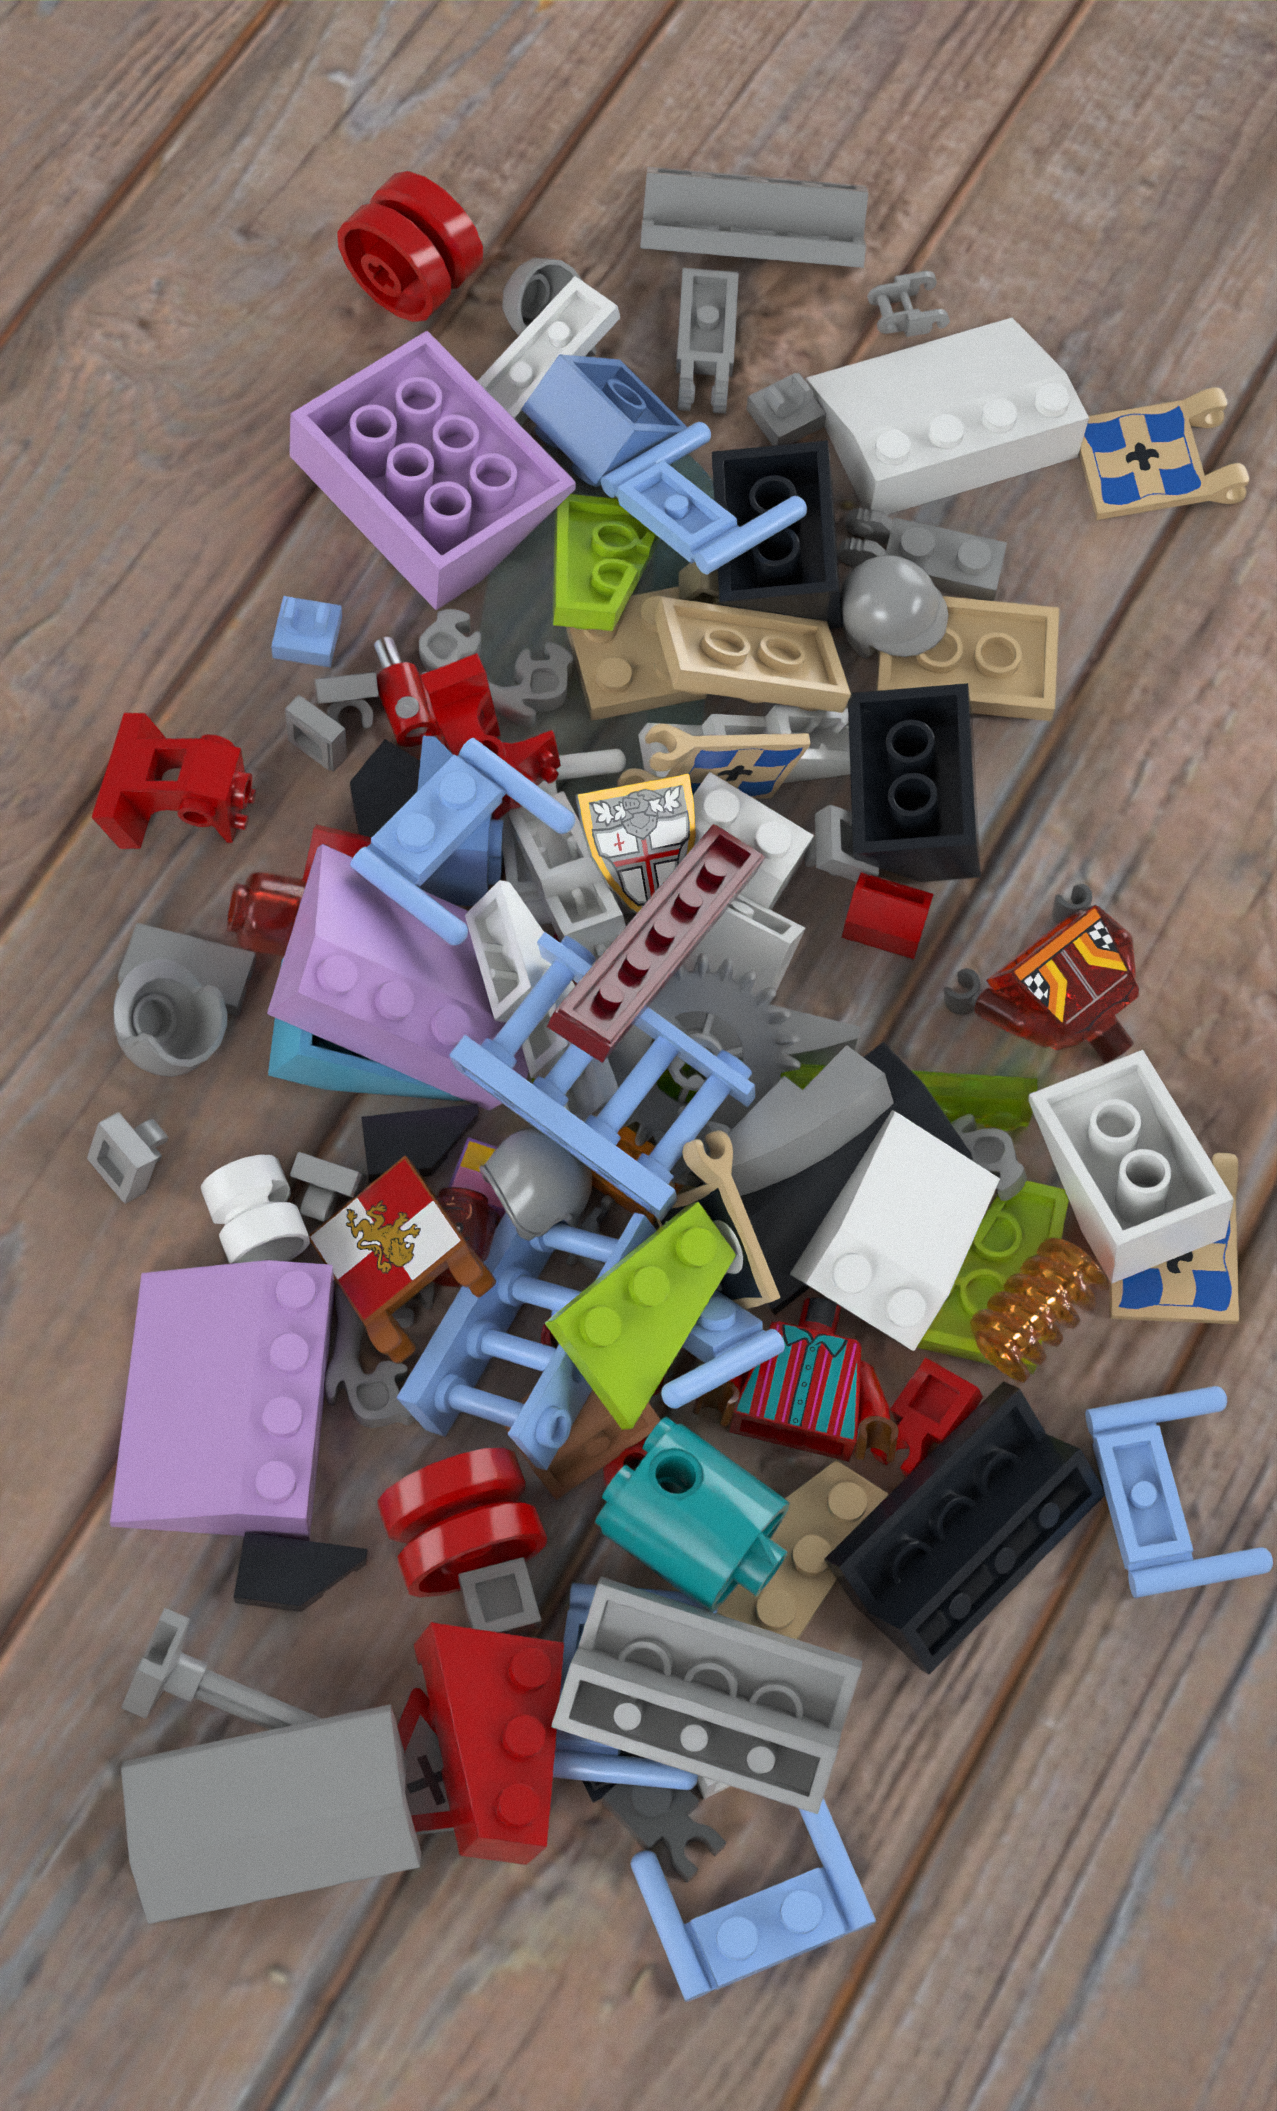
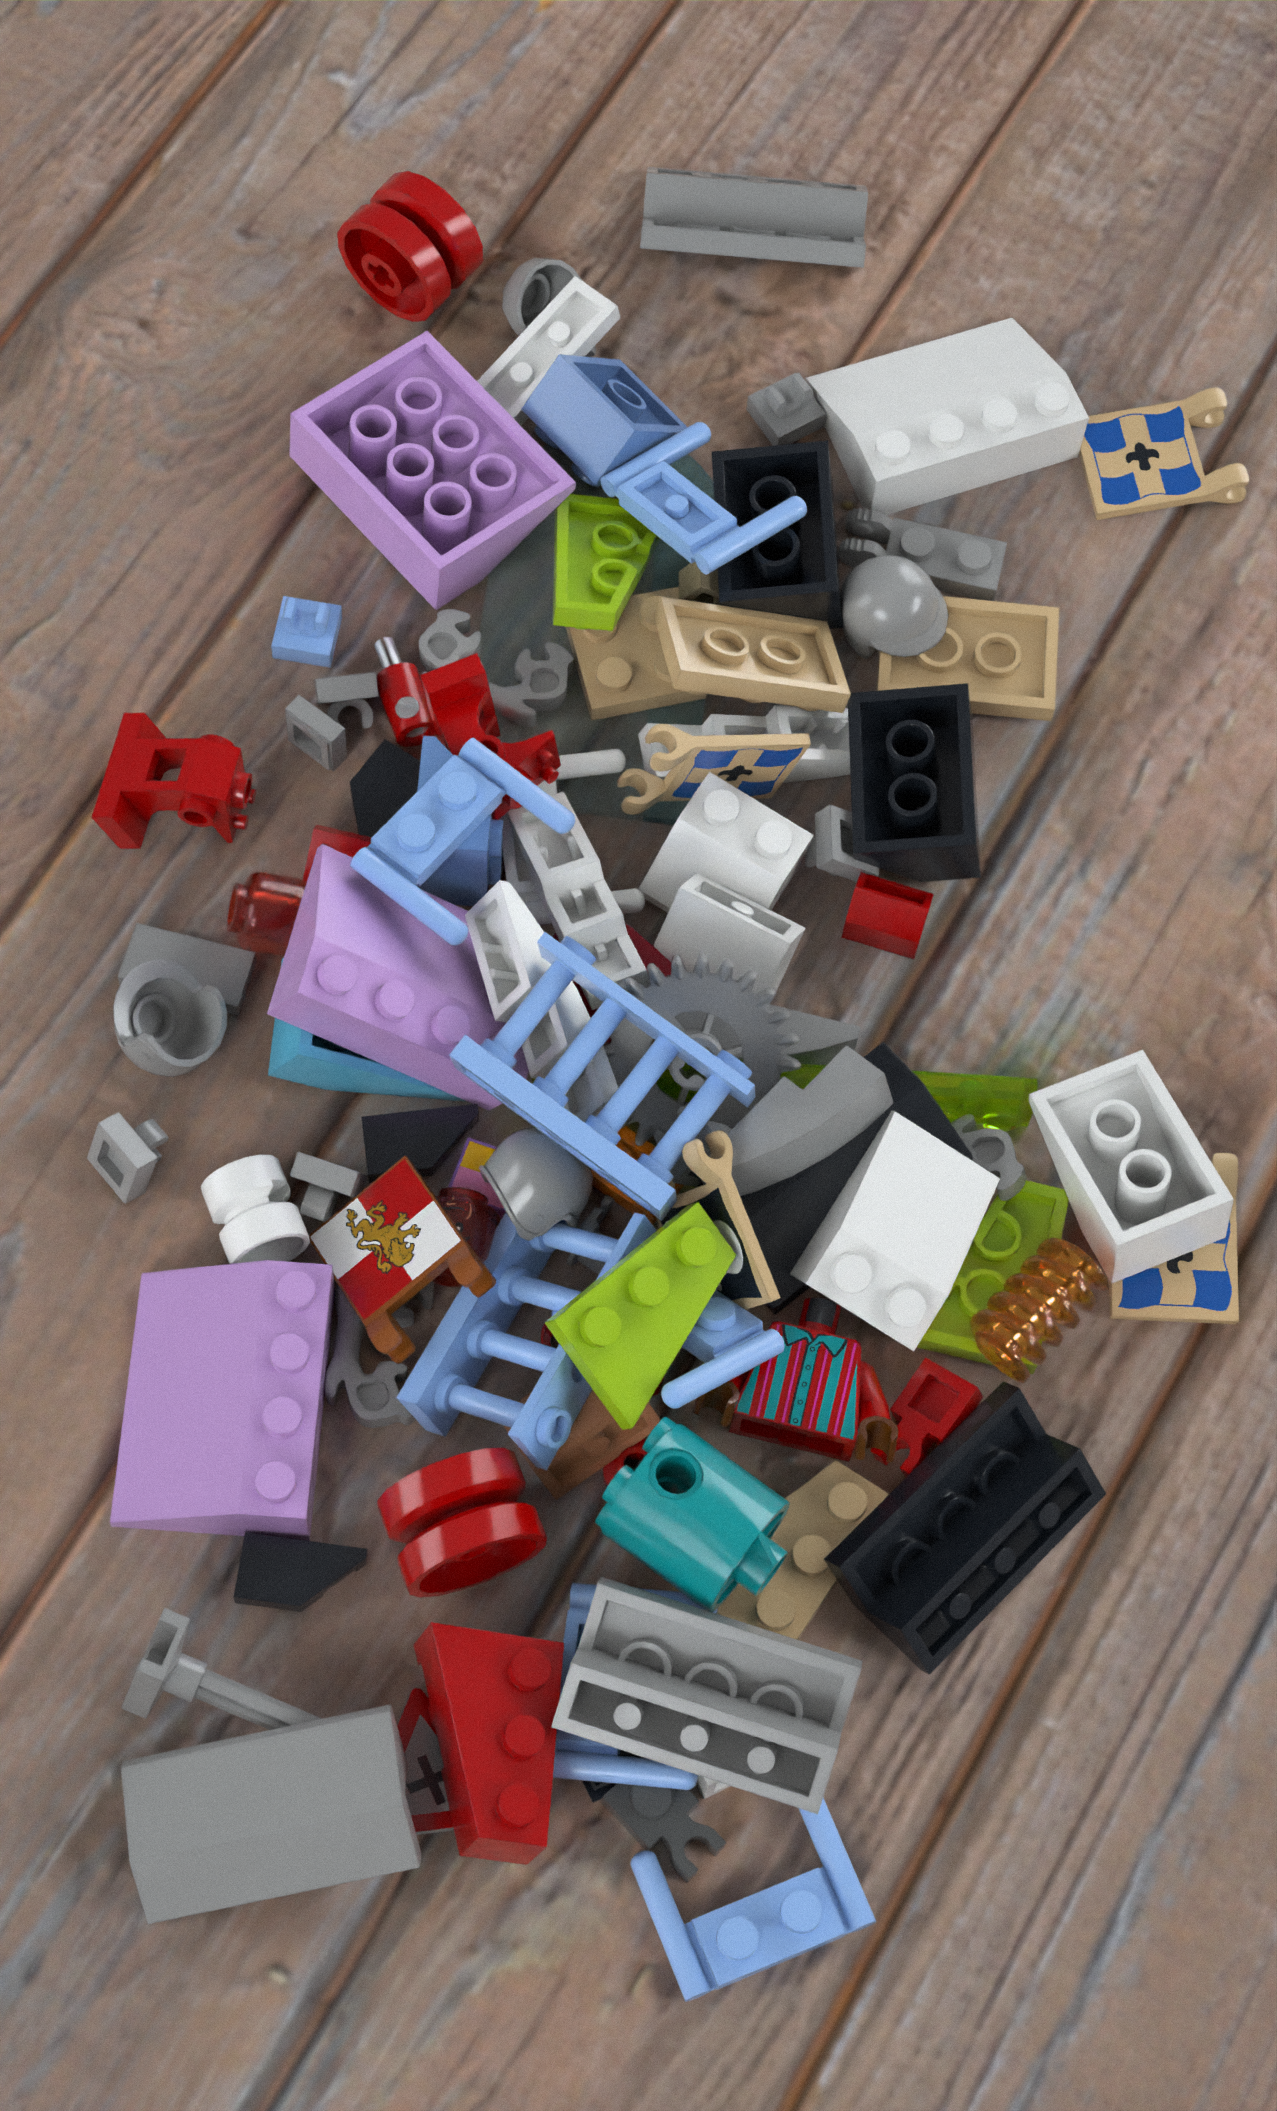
(500, 1598): light grey tile -> none
(638, 834): shield -> none
(655, 943): tile -> none
(706, 333): light grey hinge -> none
(911, 320): light grey piece -> none
(1062, 984): clear red torso -> none
(1146, 1500): light blue plate -> none

